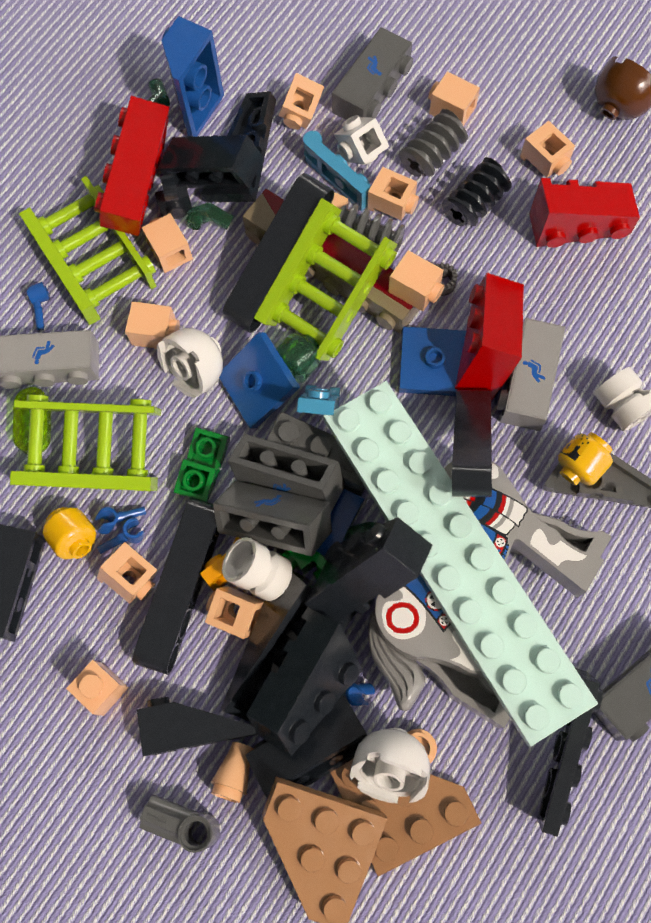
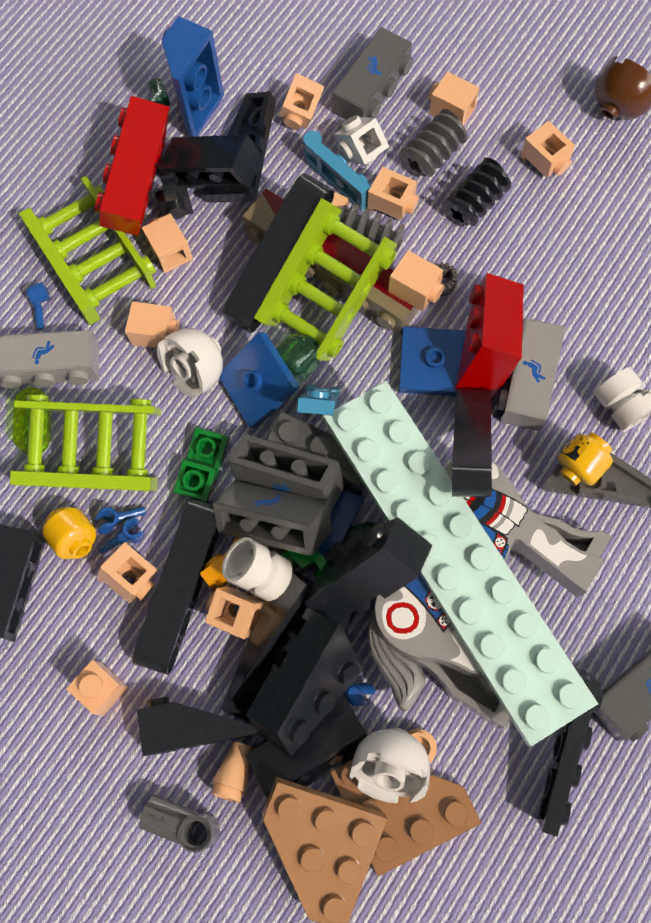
(205, 213): clear green arm -> none
(582, 212): red wedge -> none

